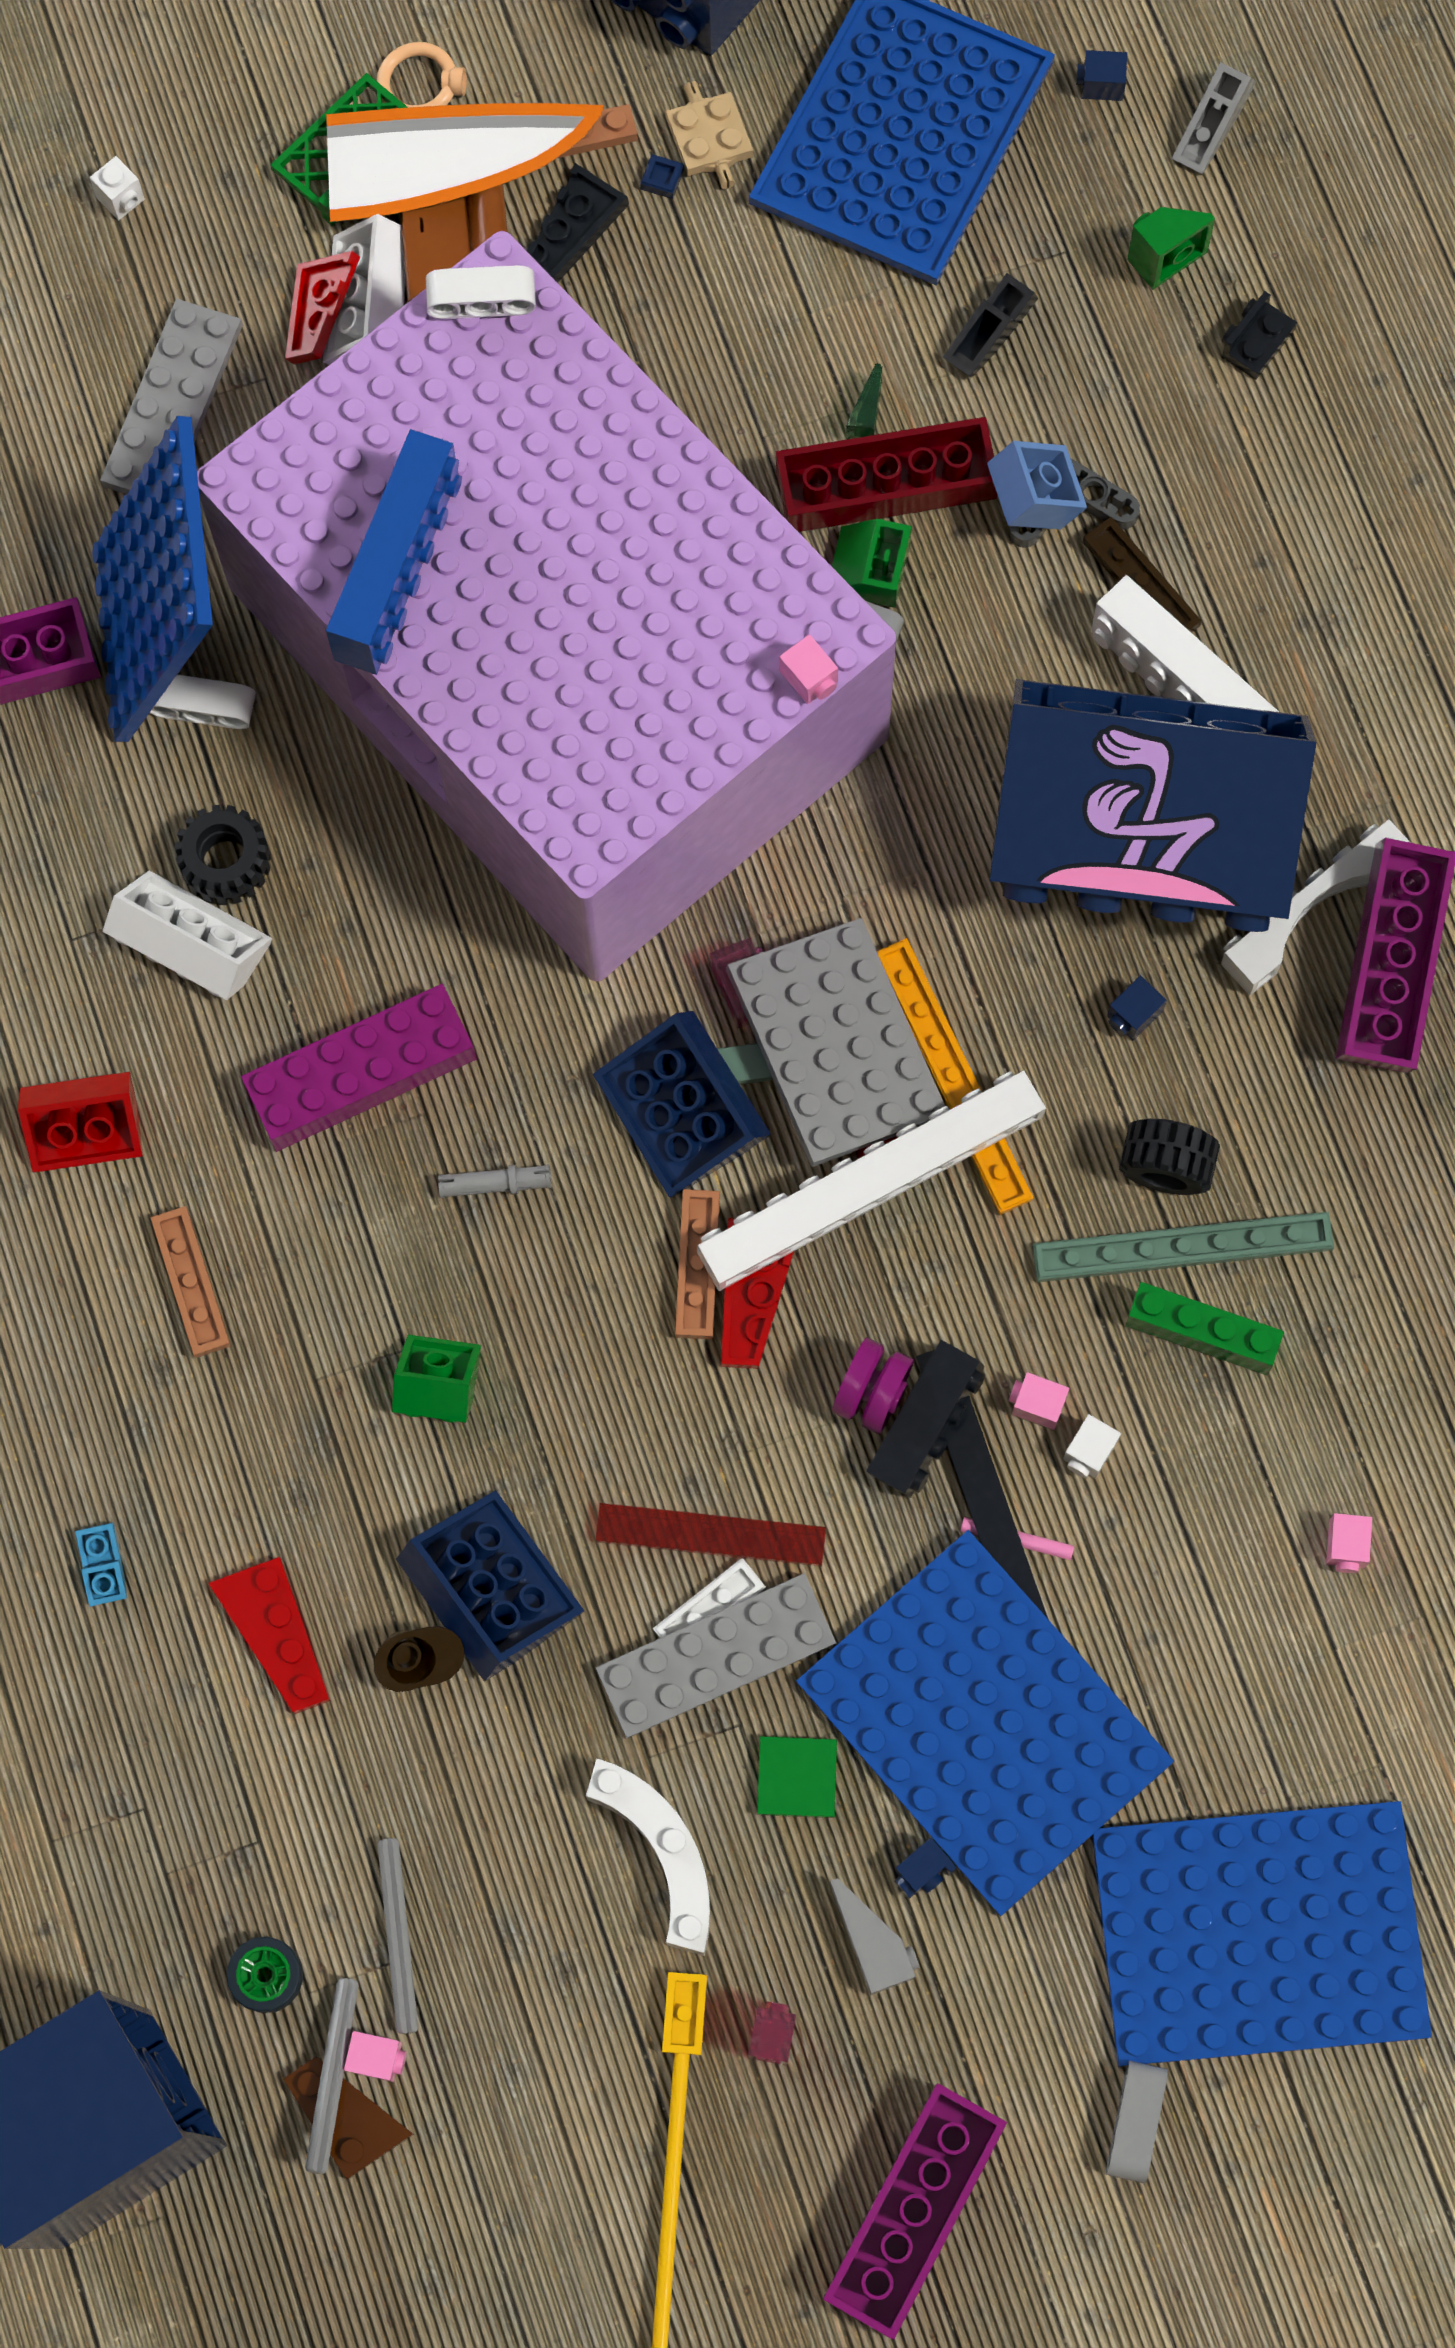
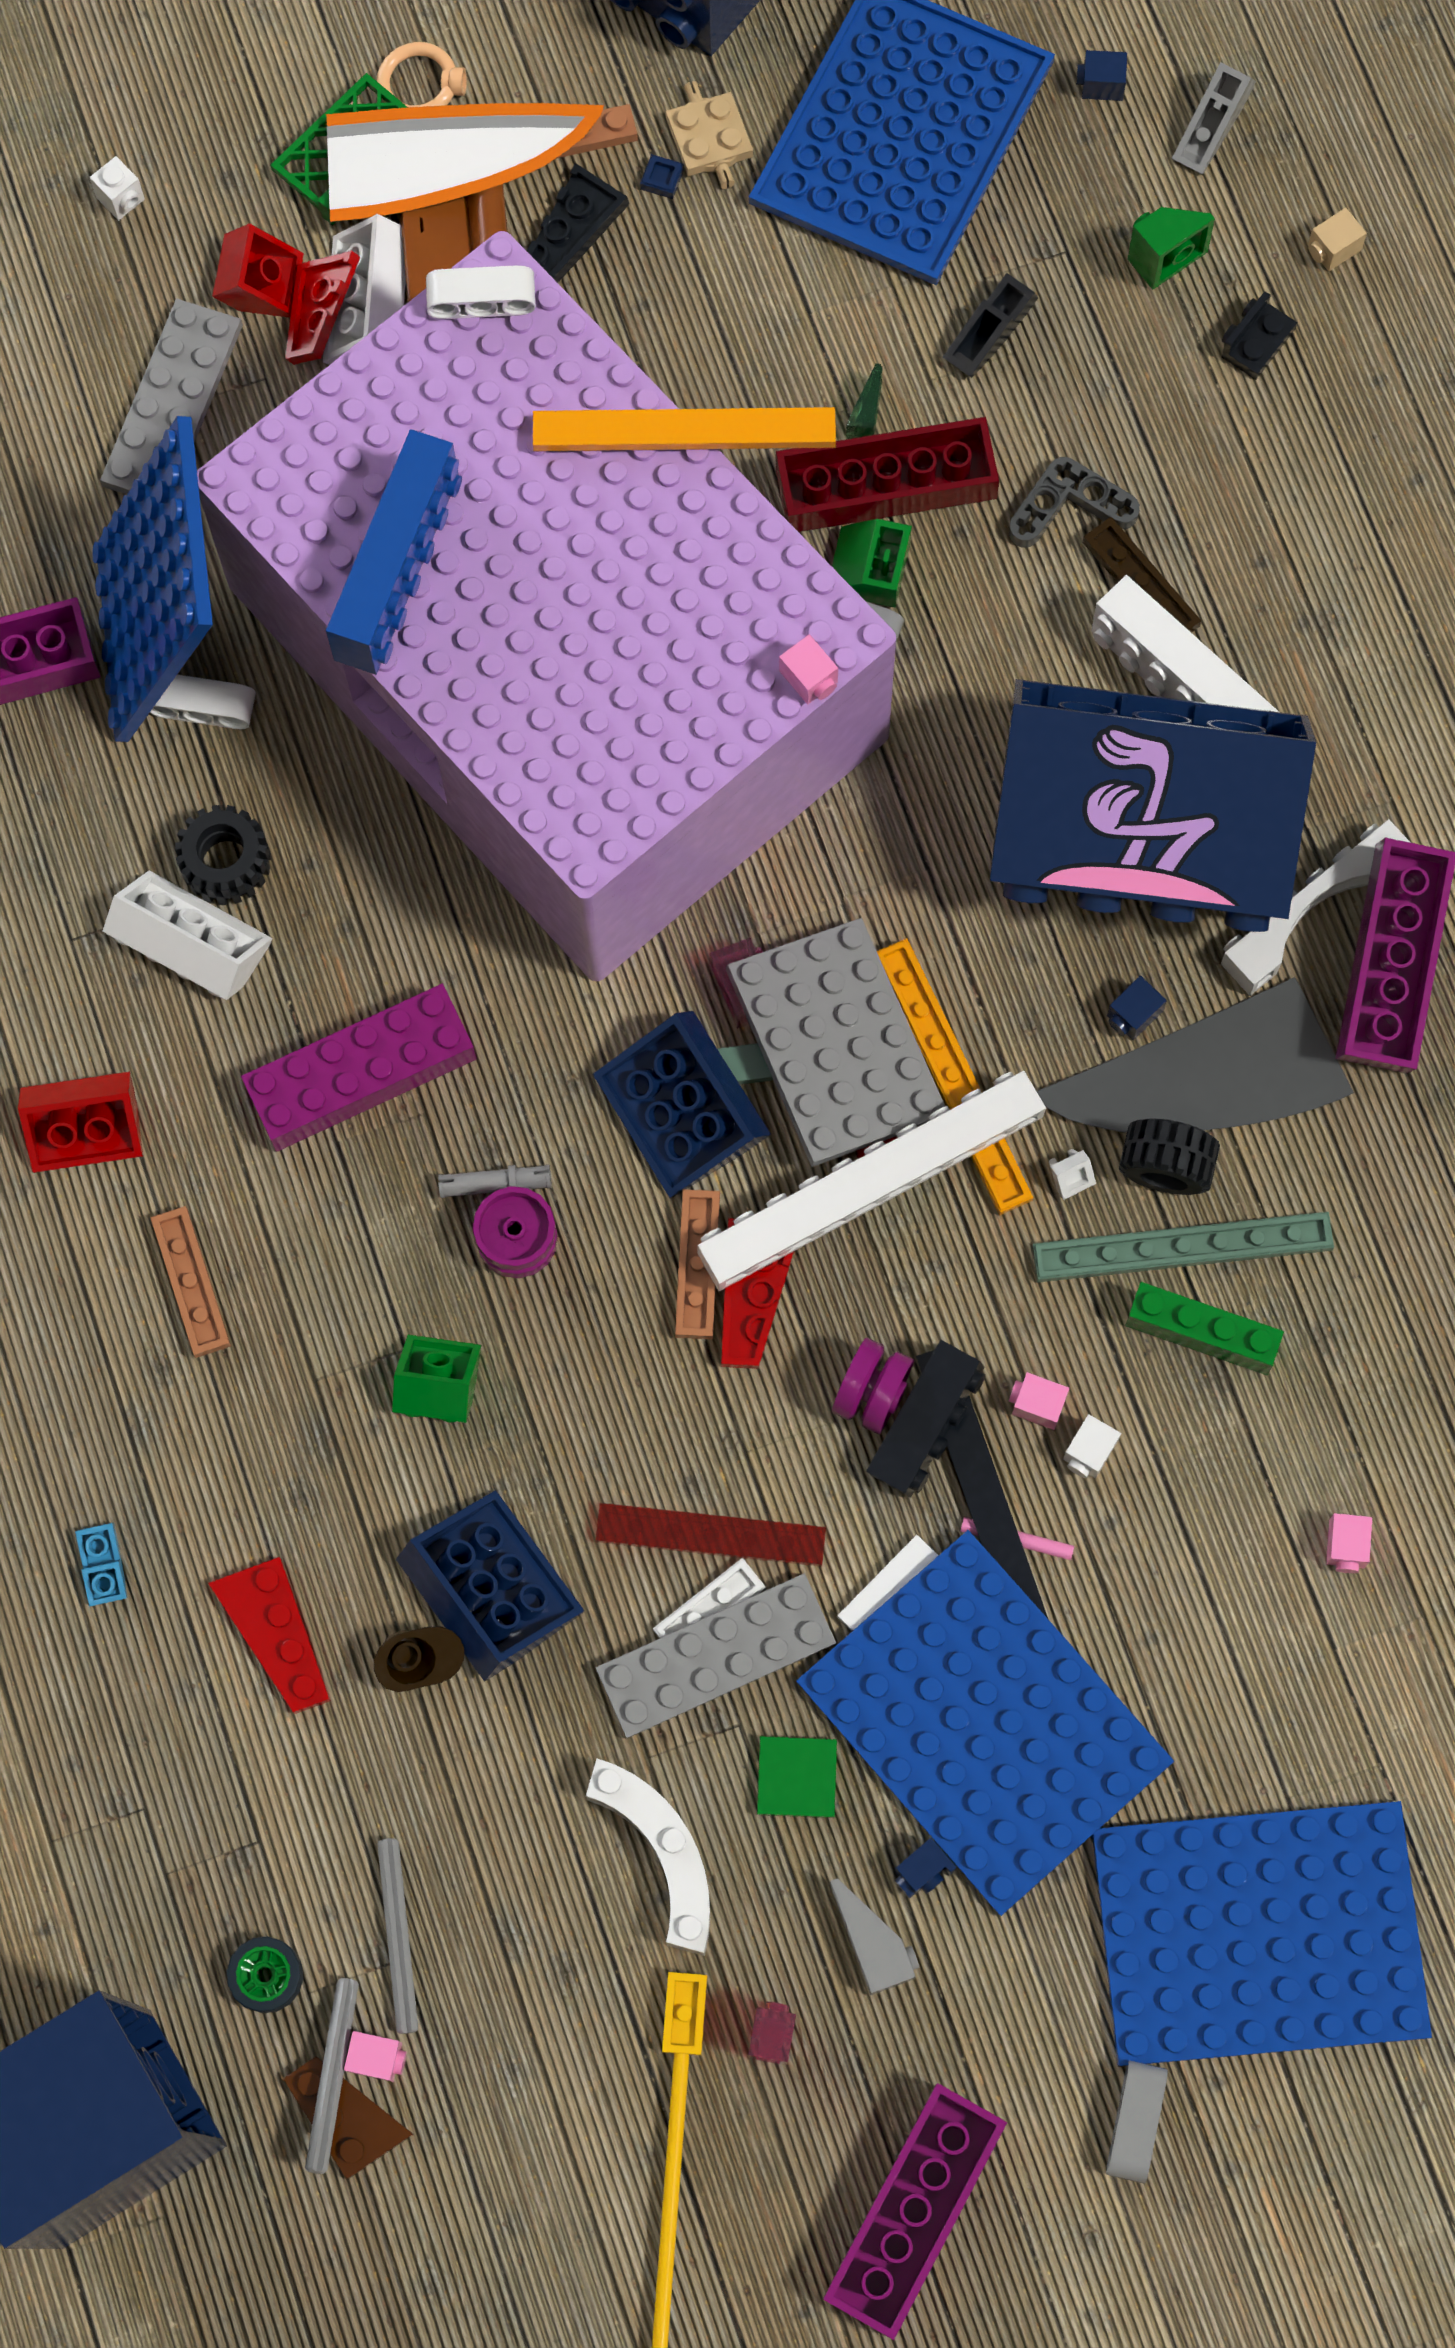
(256, 272): none -> red slope
(500, 1217): none -> magenta wheel
(684, 429): none -> light orange tile
(889, 1580): none -> white tile
(1037, 485): medium blue brick -> none
(1072, 1173): none -> white tile
(1218, 1073): none -> dark grey sticker
(1336, 239): none -> tan brick

